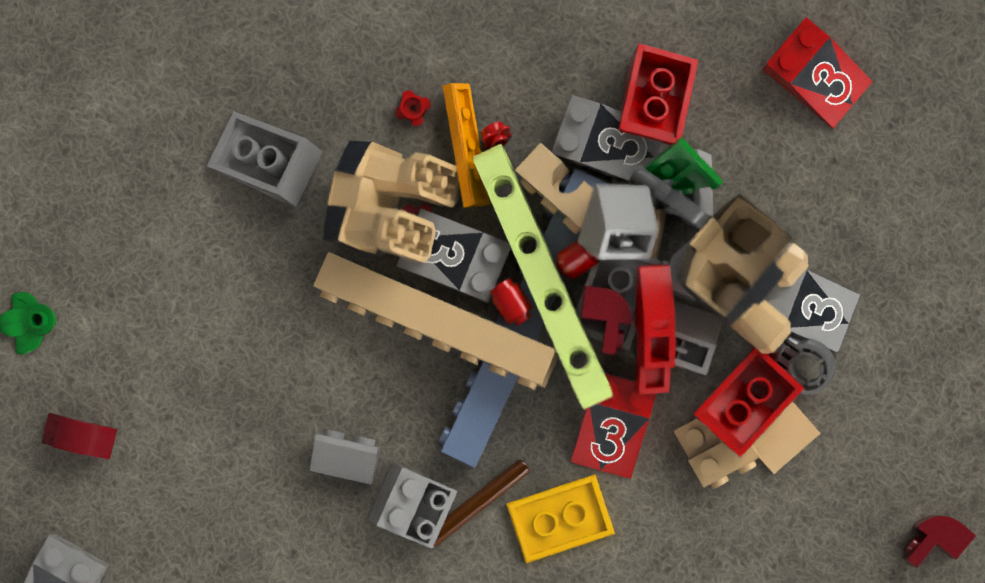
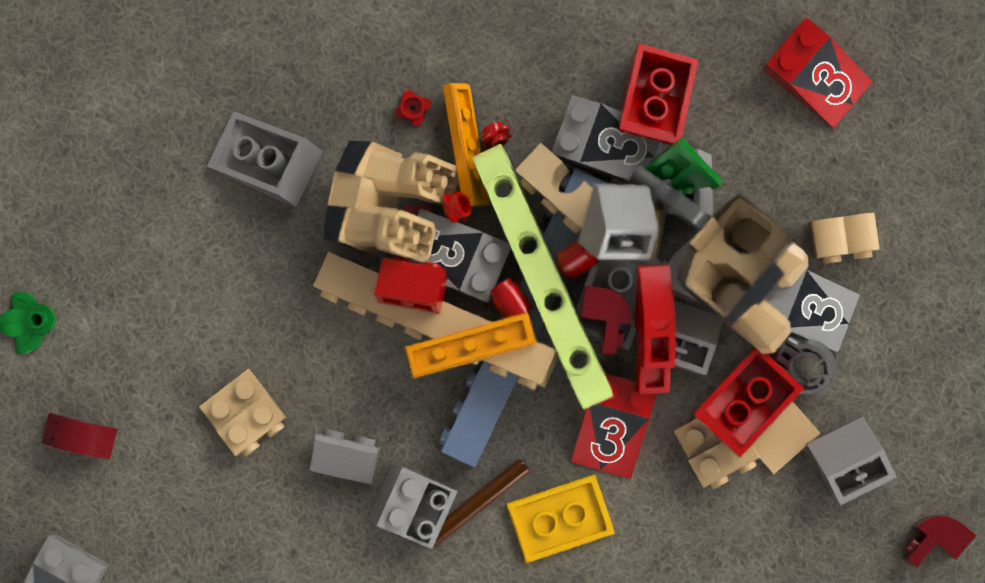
(243, 414): none -> tan plate
(411, 284): none -> red brick
(456, 206): none -> red plate
(470, 345): none -> light orange tile
(844, 236): none -> tan brick
(851, 460): none -> light grey slope

